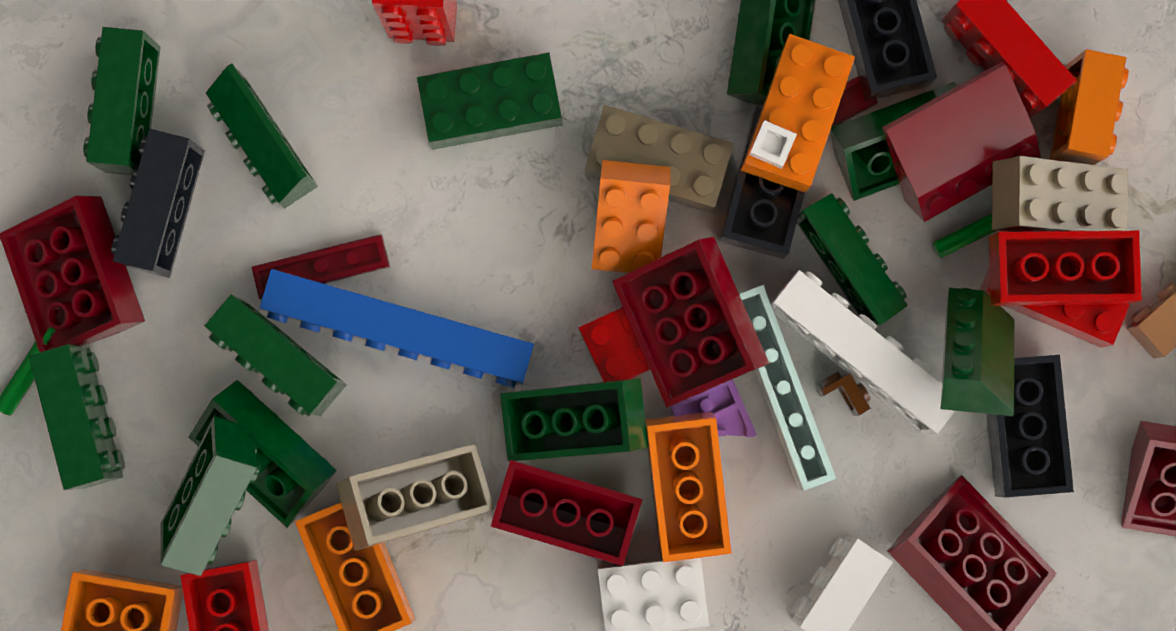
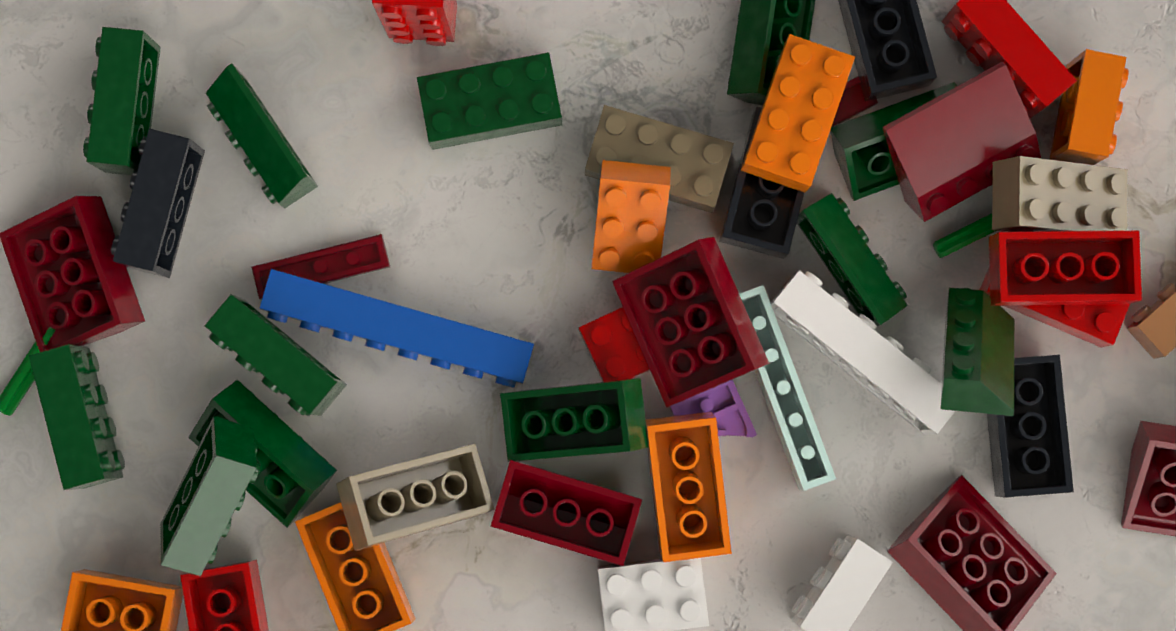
(772, 144): white plate -> none
(854, 394): reddish brown bracket -> none

